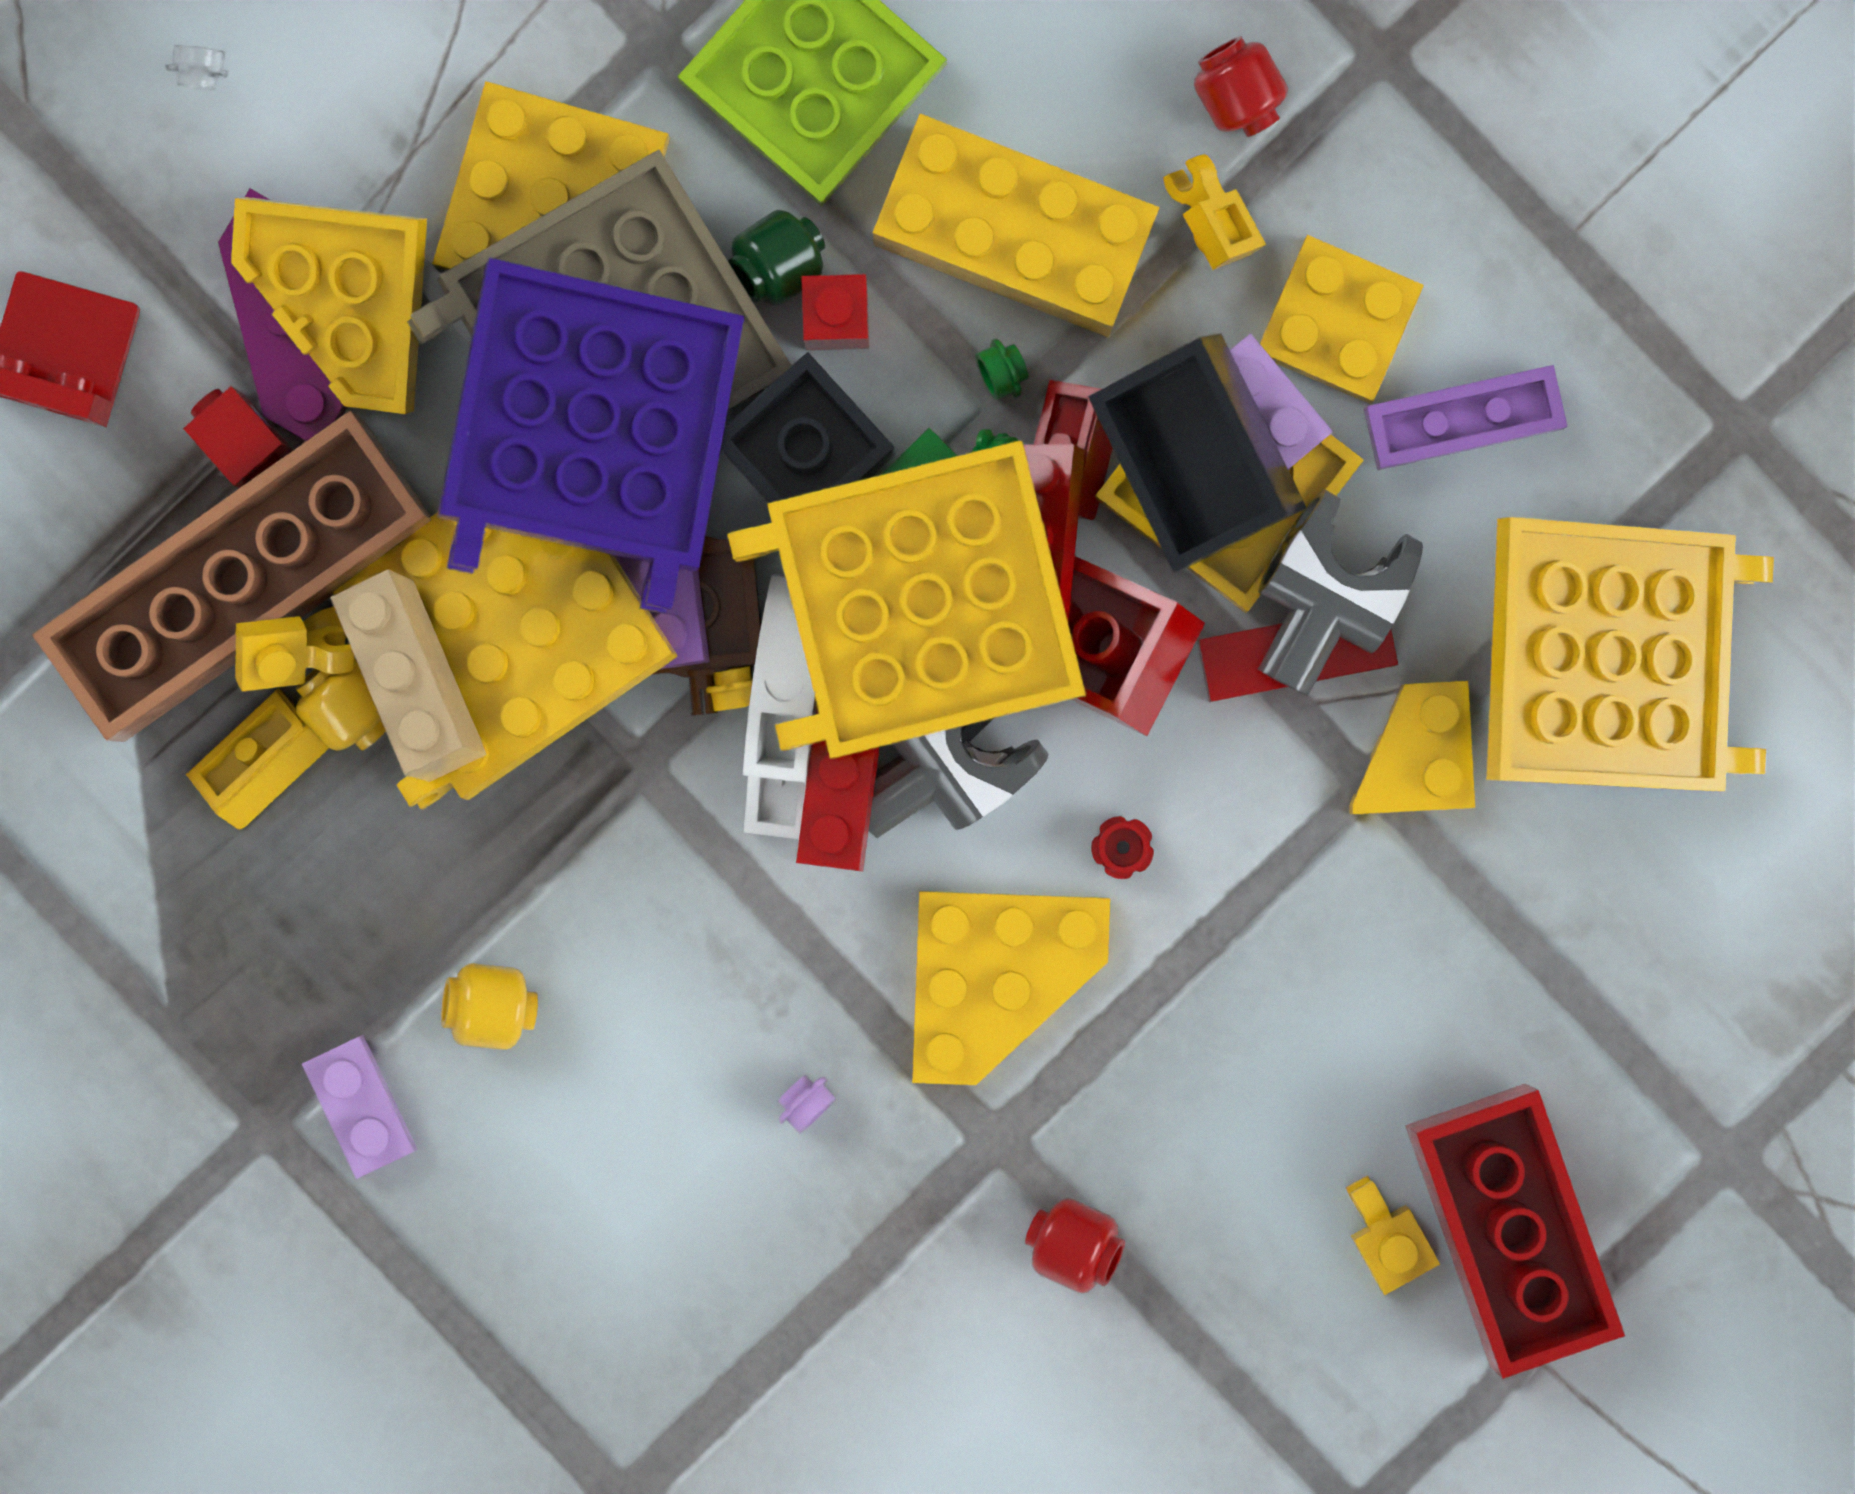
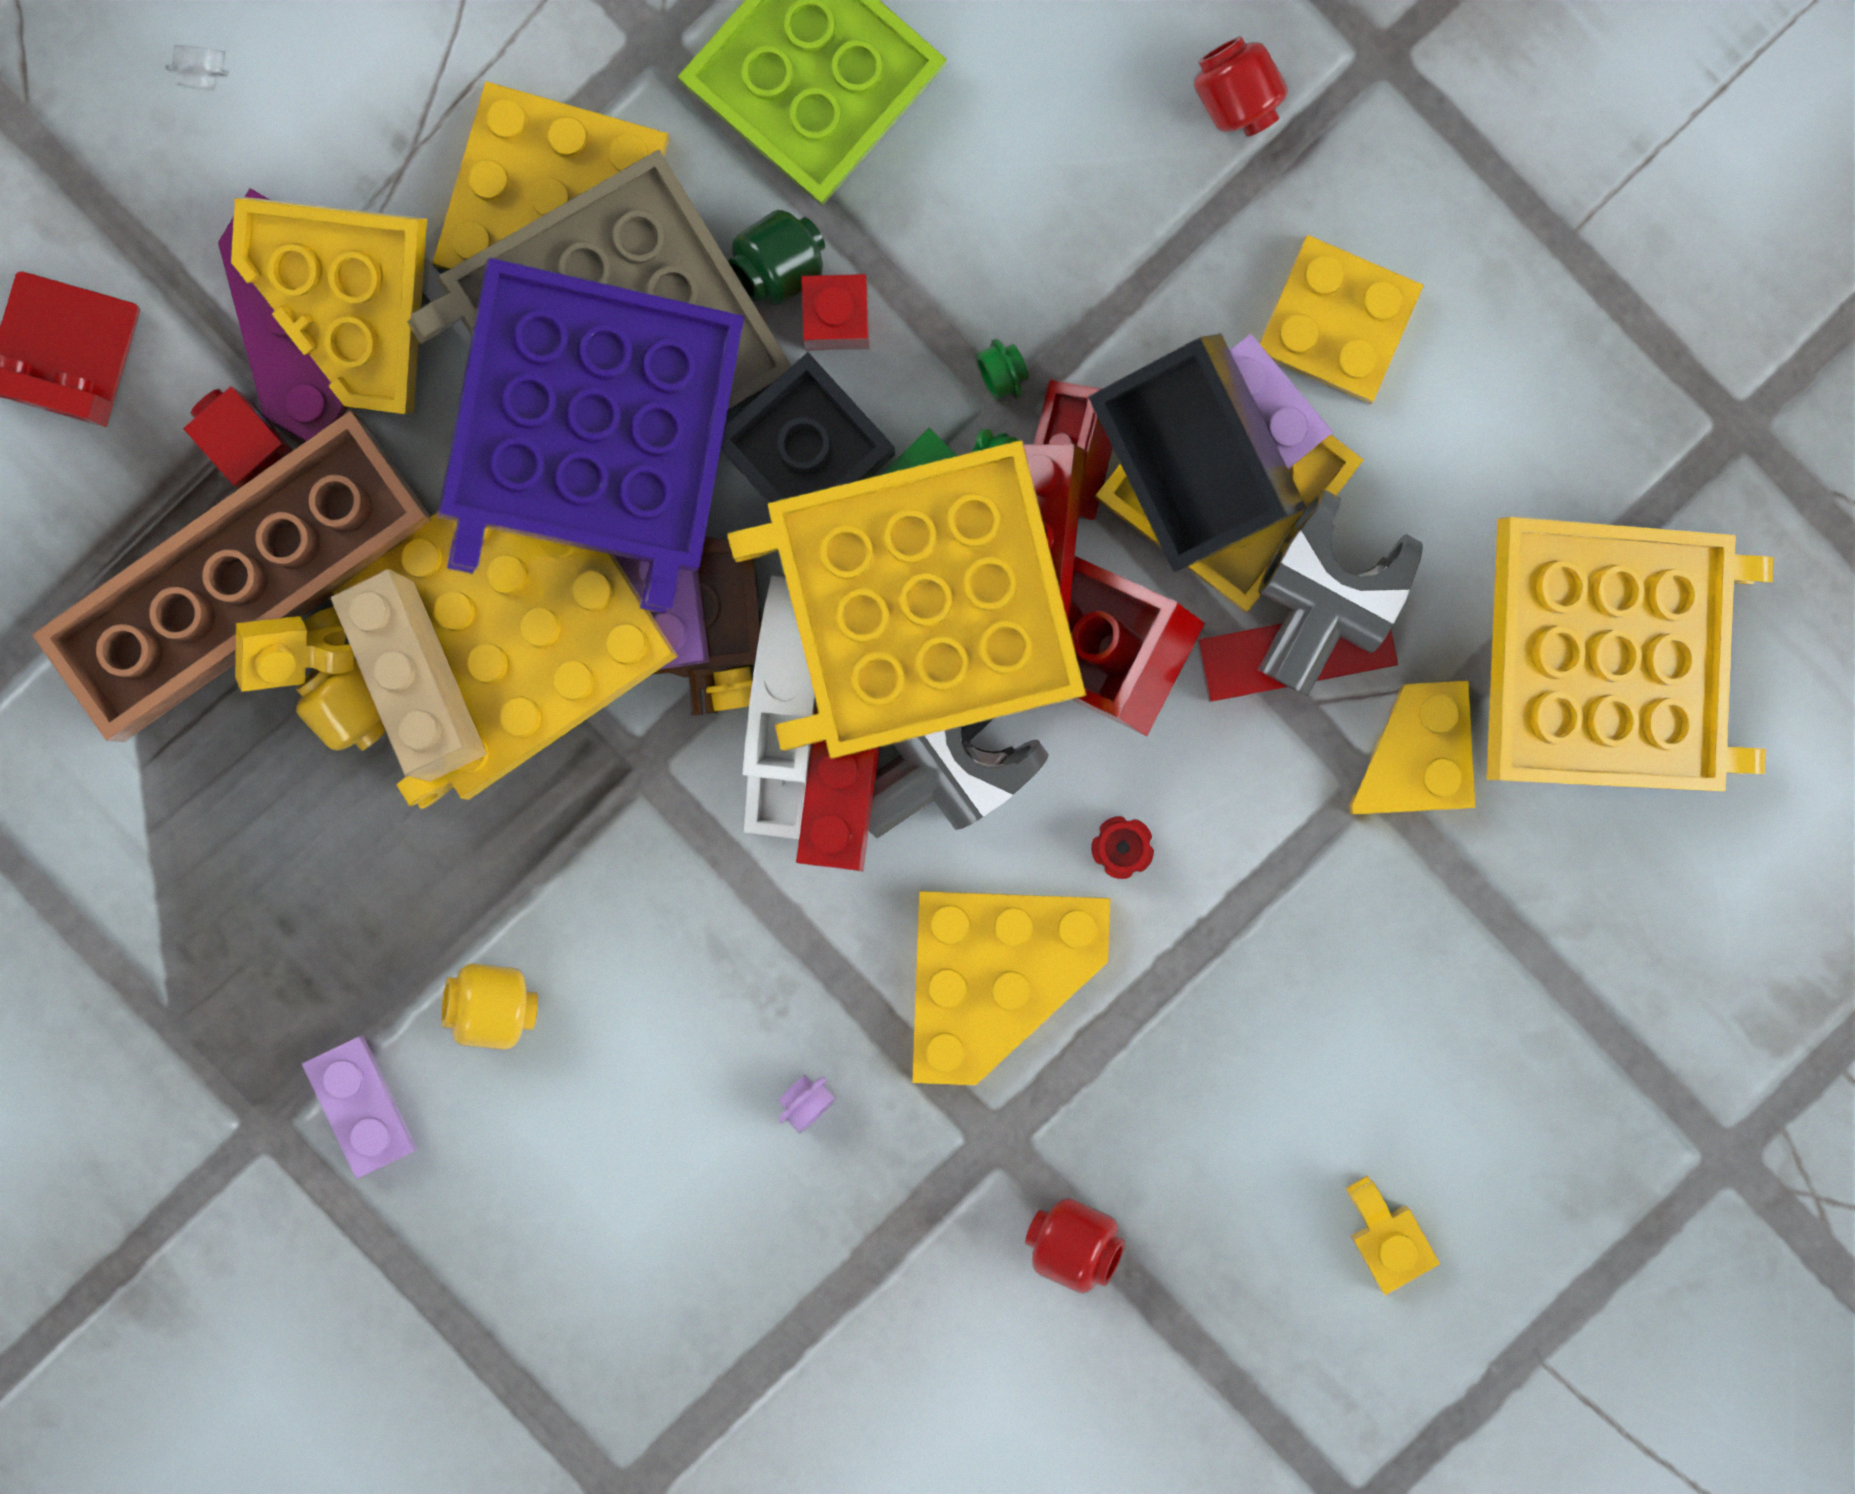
(257, 761): yellow slope -> none
(1014, 225): yellow brick -> none
(1217, 218): yellow plate -> none
(1465, 417): medium lavender plate -> none
(1515, 1230): red brick -> none

